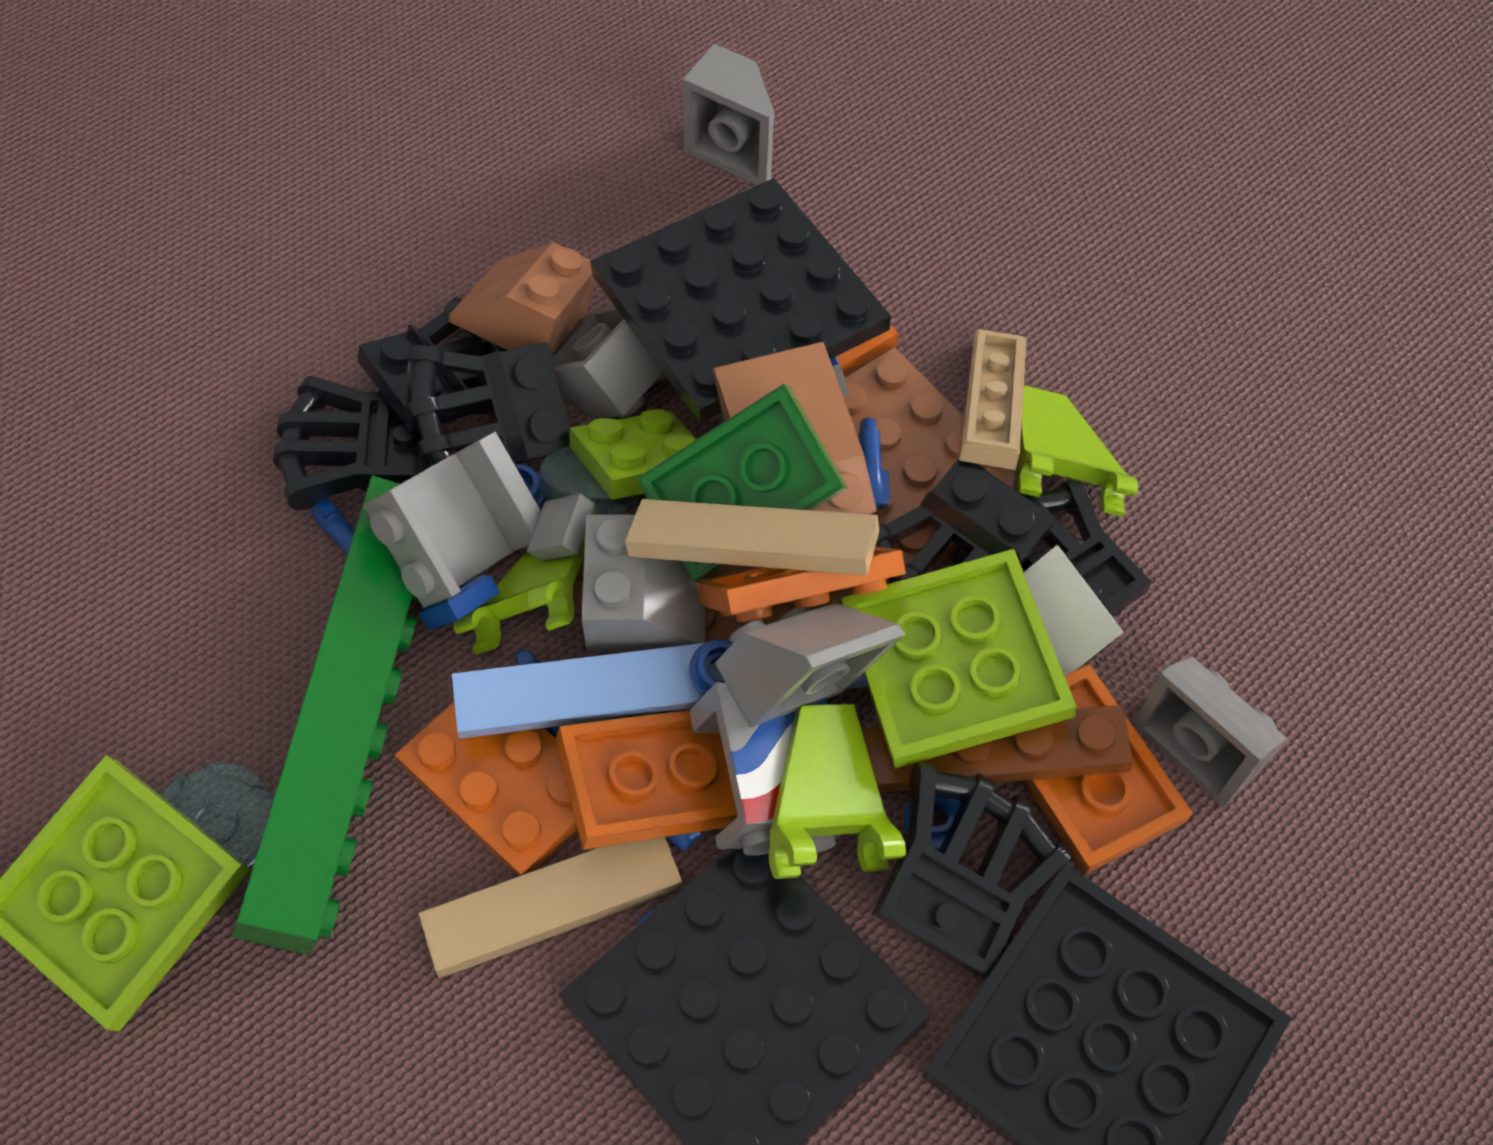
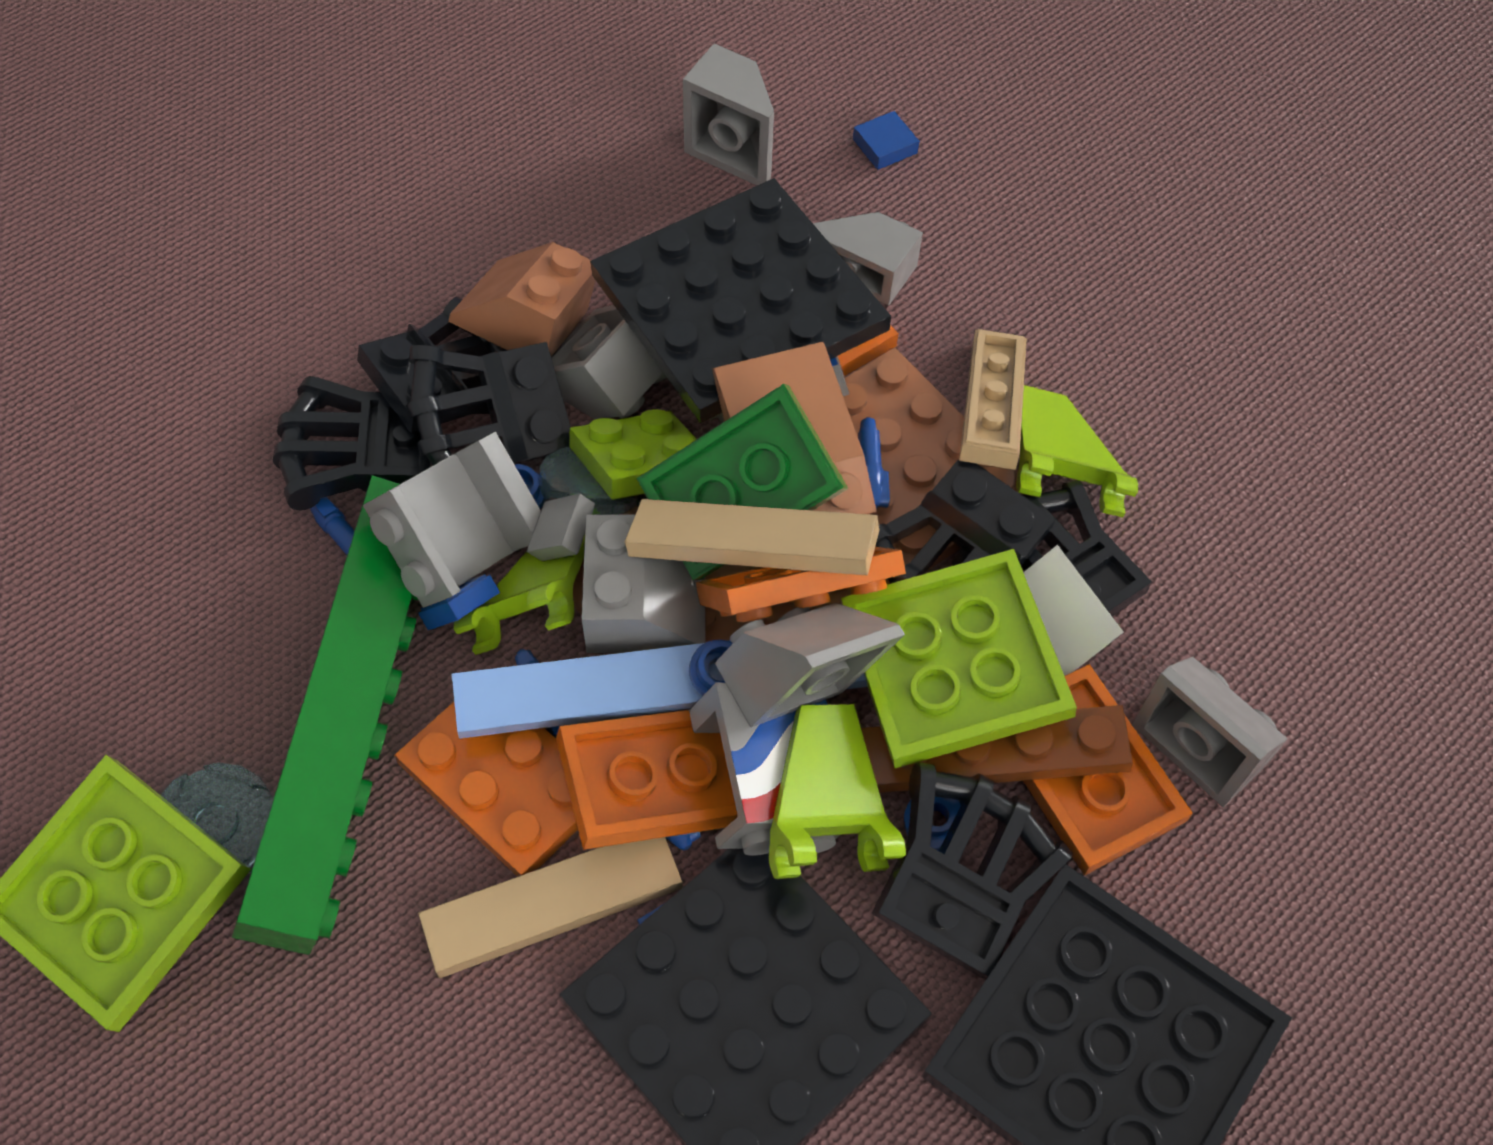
(876, 249): none -> light grey slope
(885, 140): none -> blue tile

